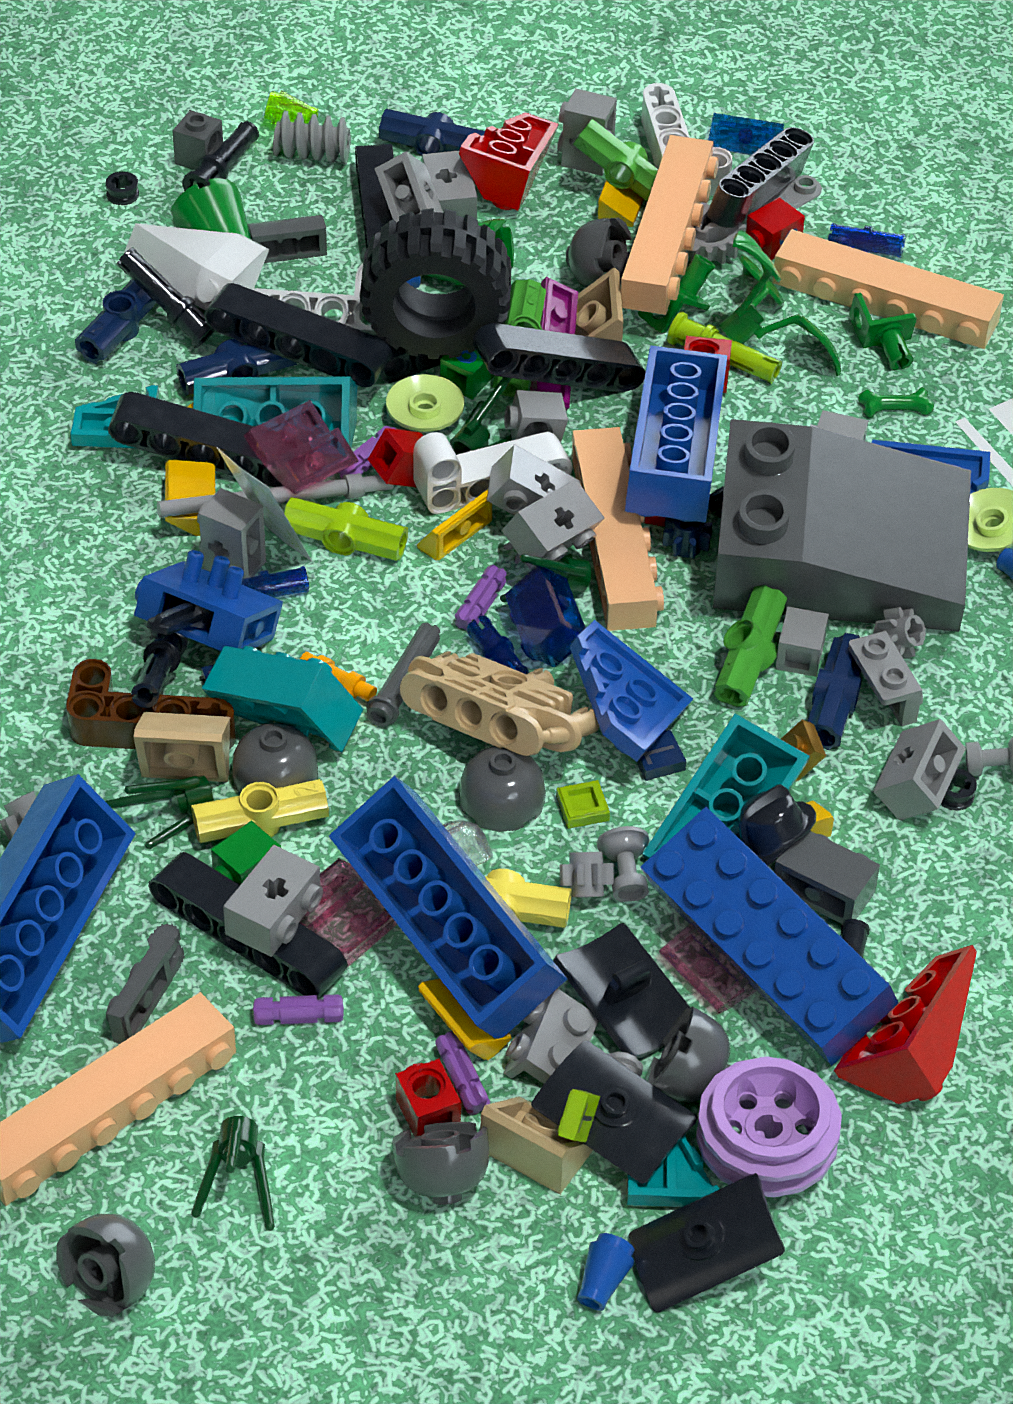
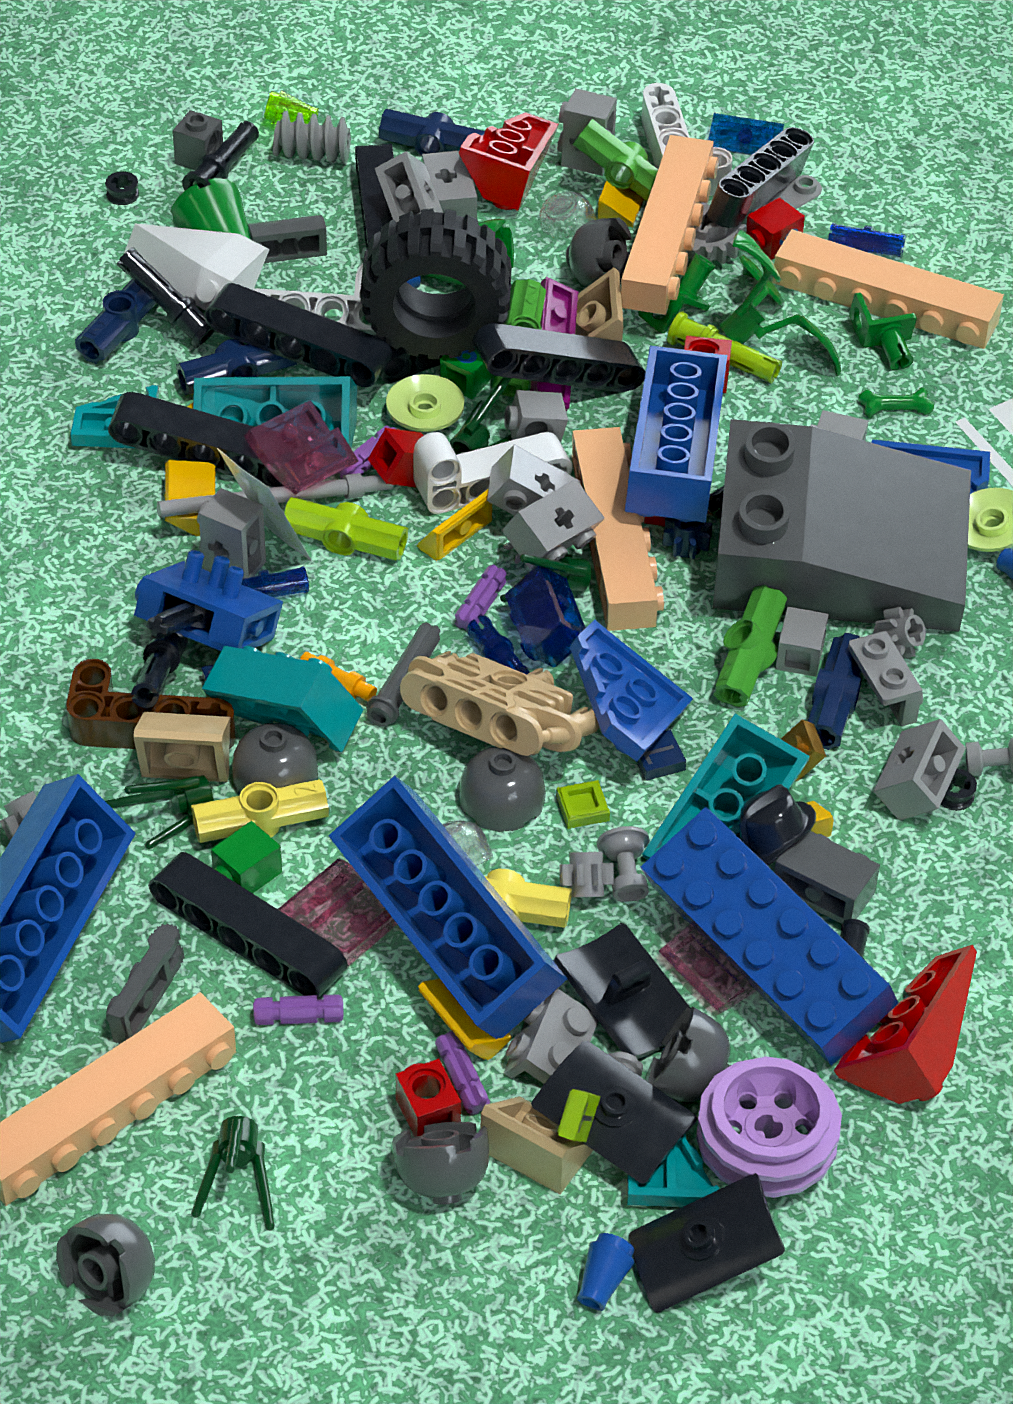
(273, 901): light grey brick -> none
(564, 214): none -> clear hair

